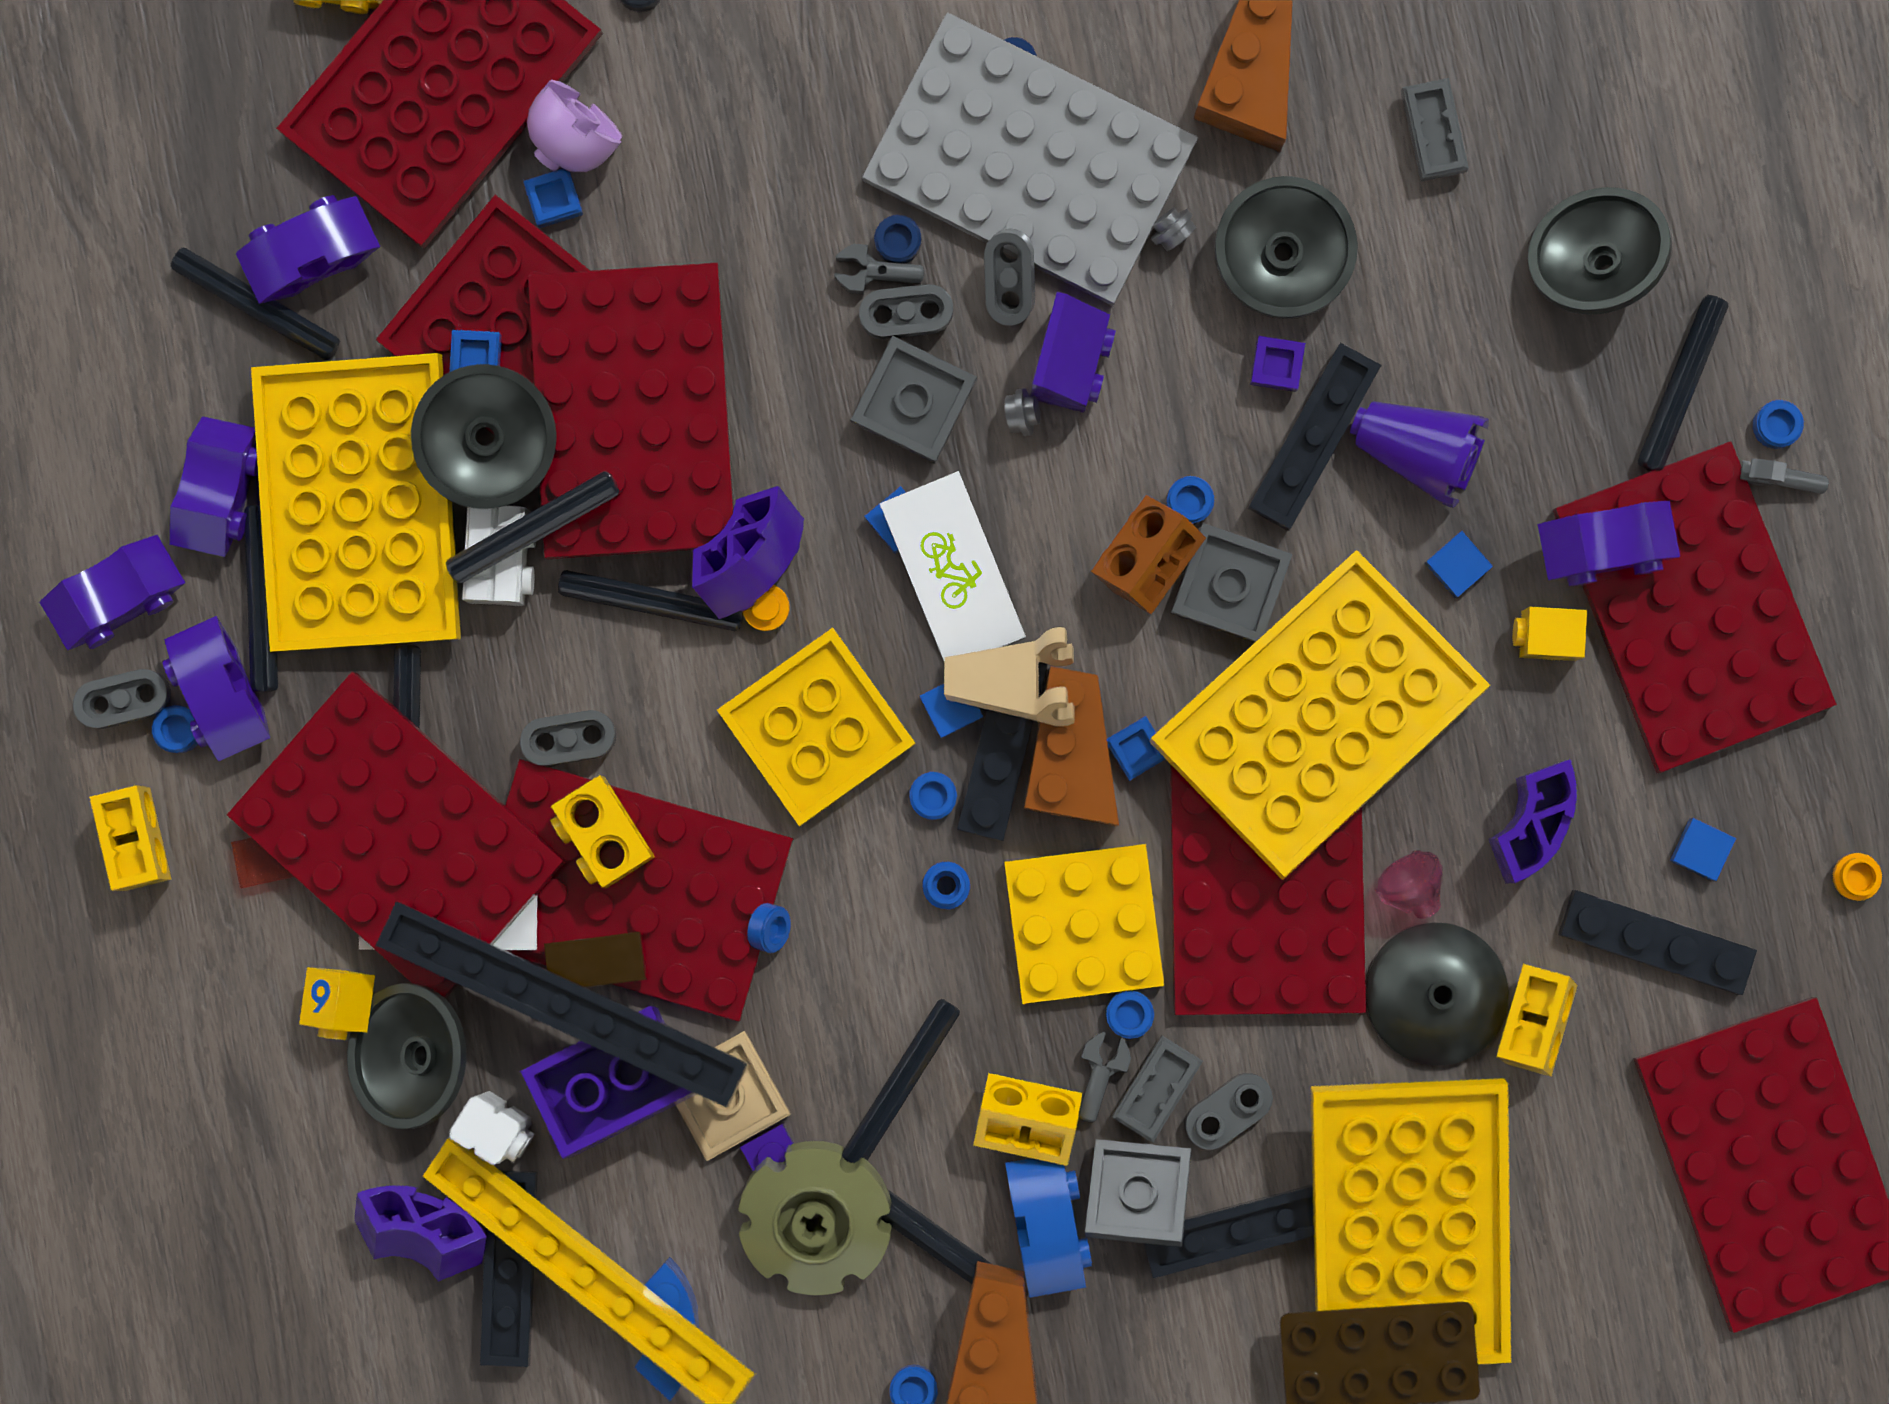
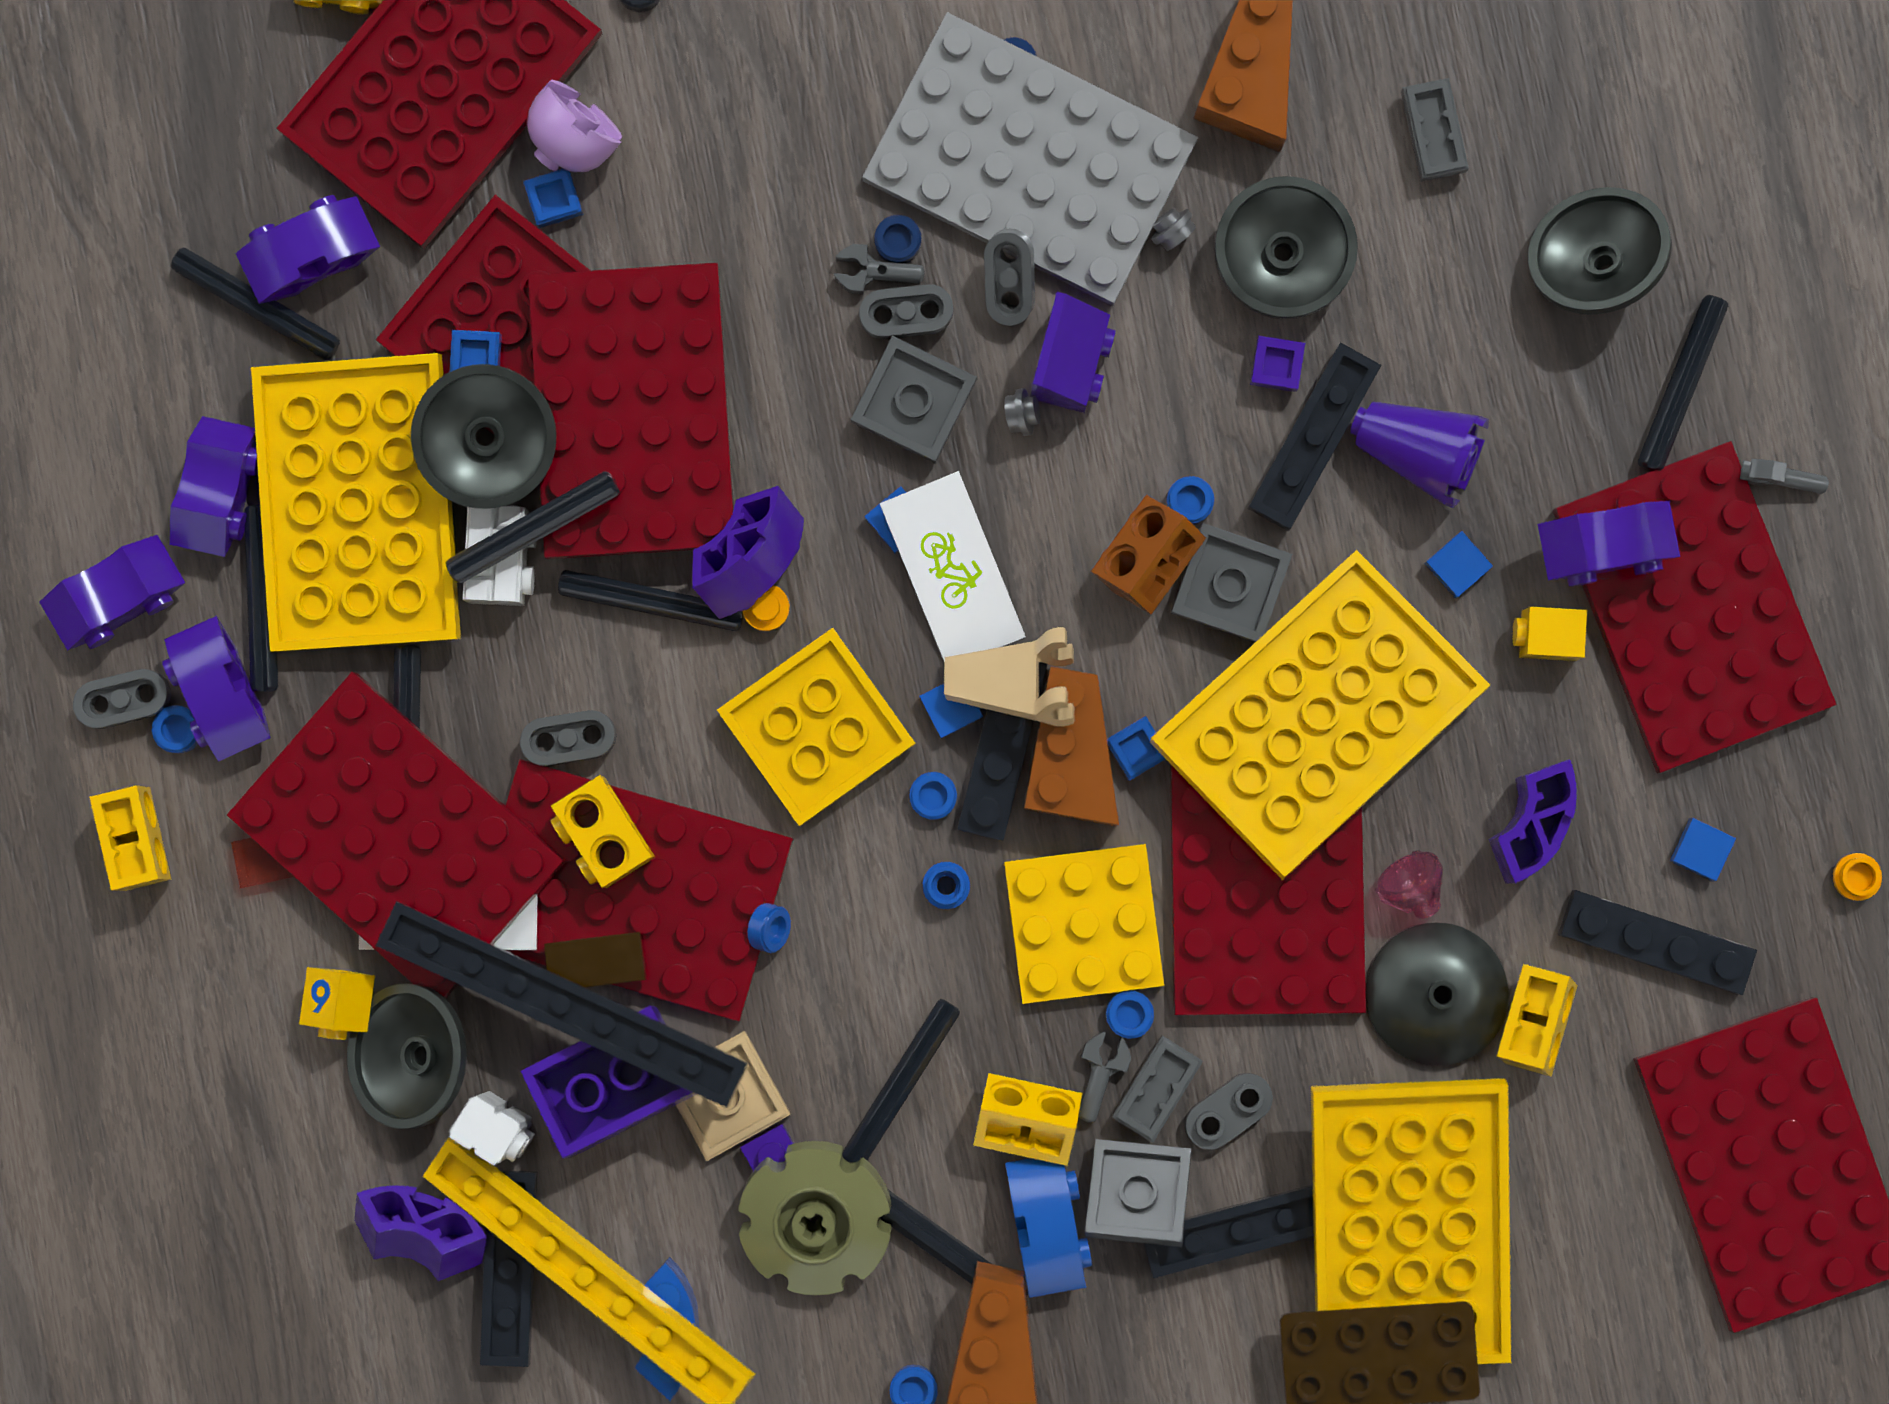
(1778, 424): blue tile -> none

